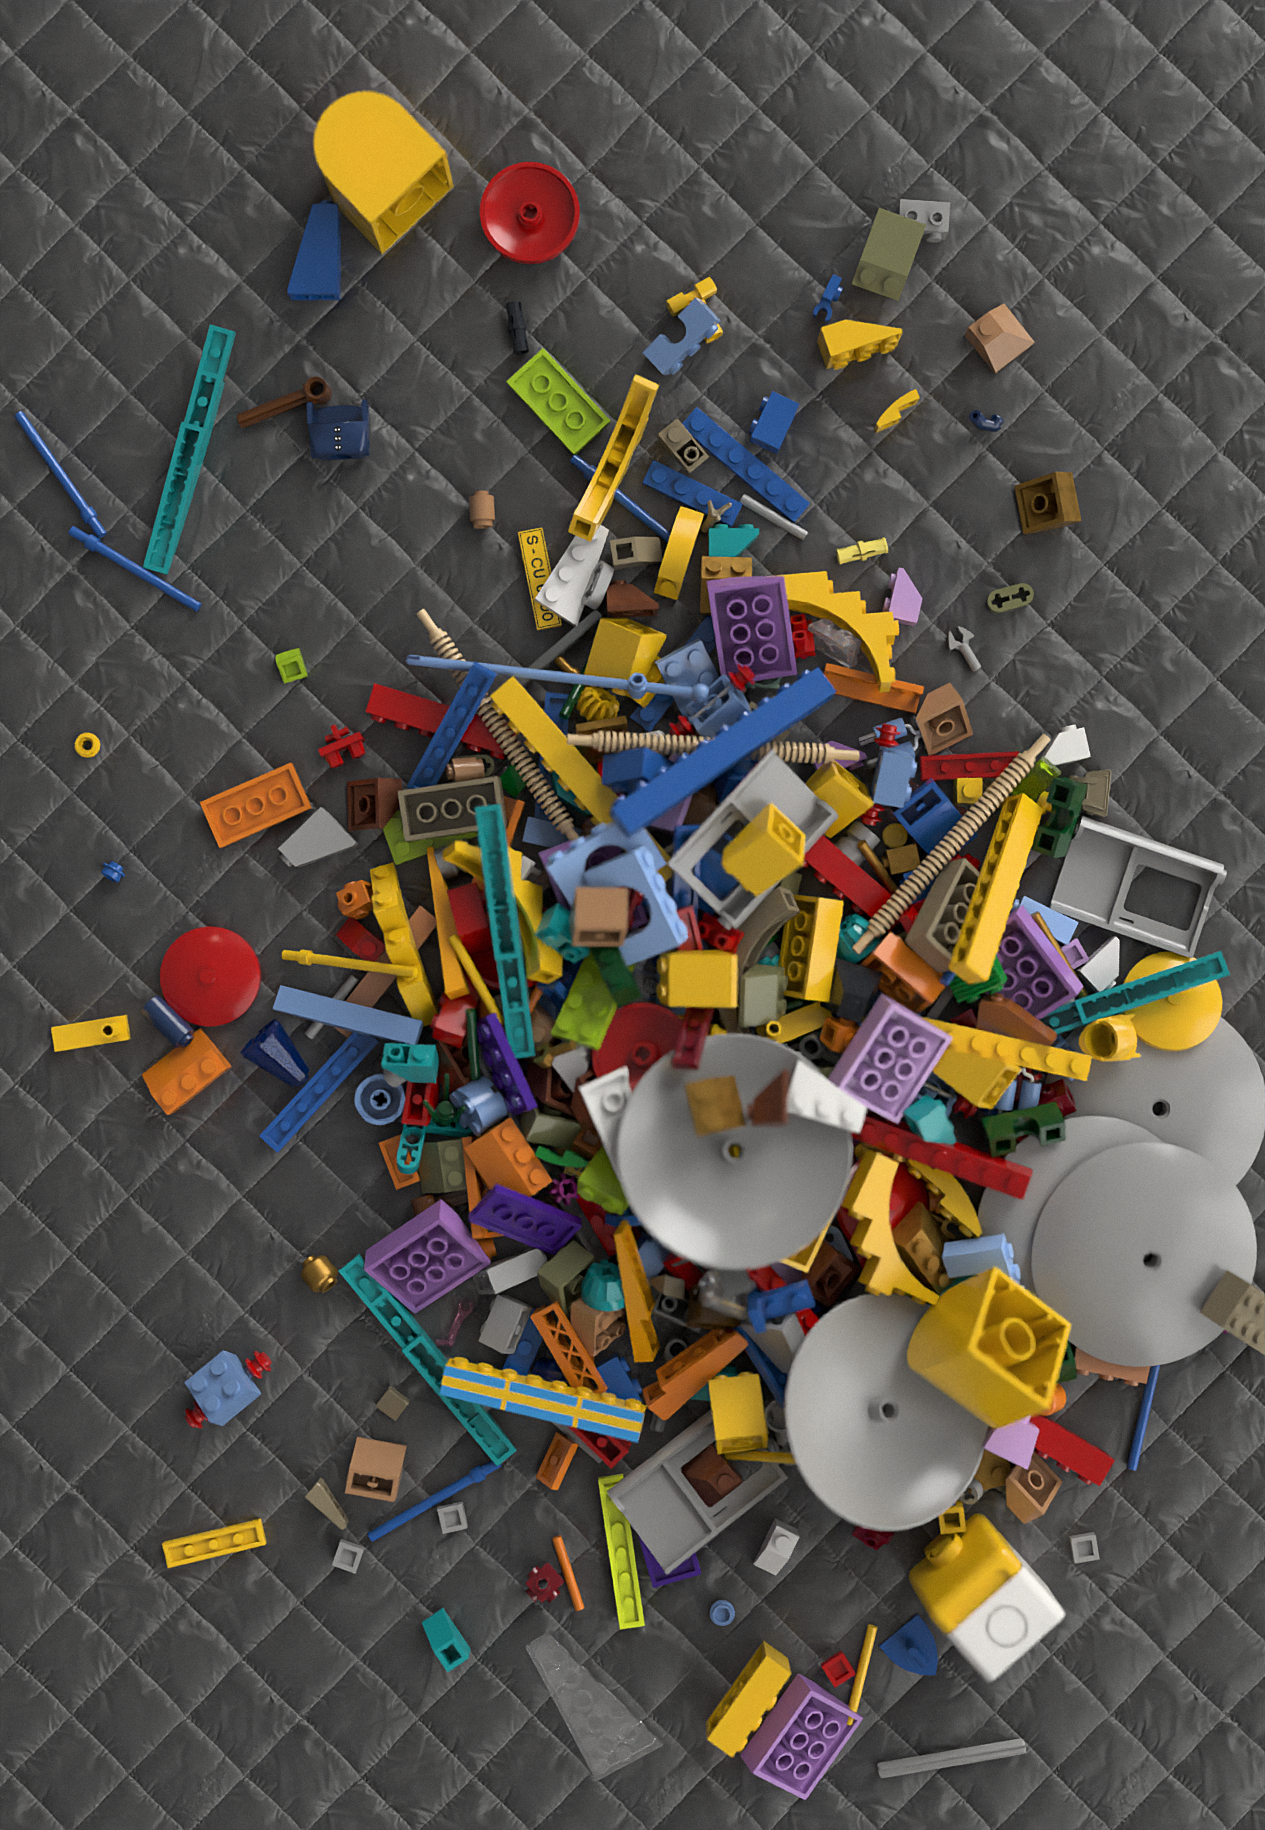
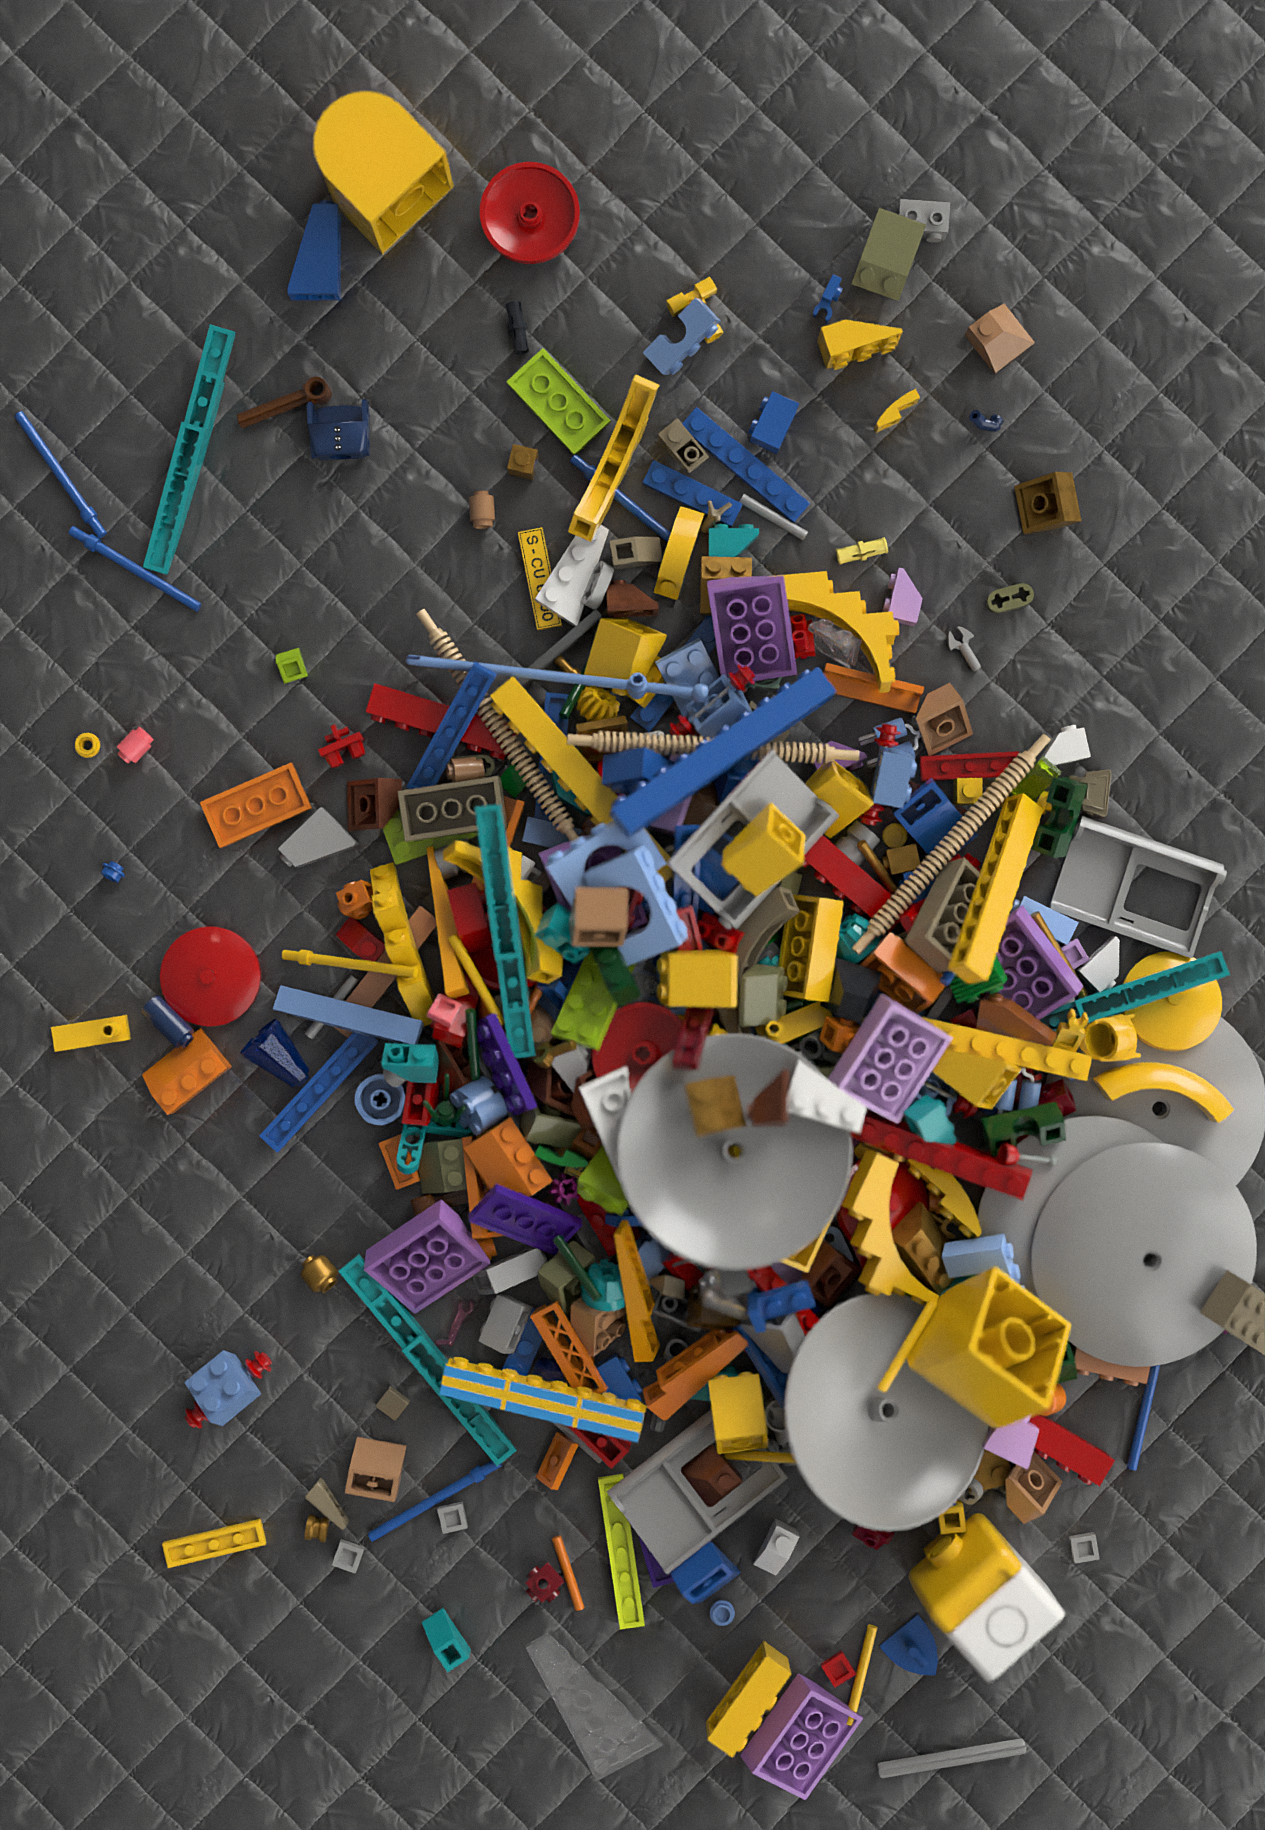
(134, 745): none -> coral brick
(316, 1528): none -> pearl gold wheel
(444, 1010): none -> coral tile
(523, 462): none -> pearl gold brick
(577, 1268): none -> dark green bar
(704, 1573): none -> blue slope
(907, 1346): none -> yellow bar
(1010, 1155): none -> red hinge
(1071, 1033): none -> yellow plate
(1156, 1075): none -> yellow brick

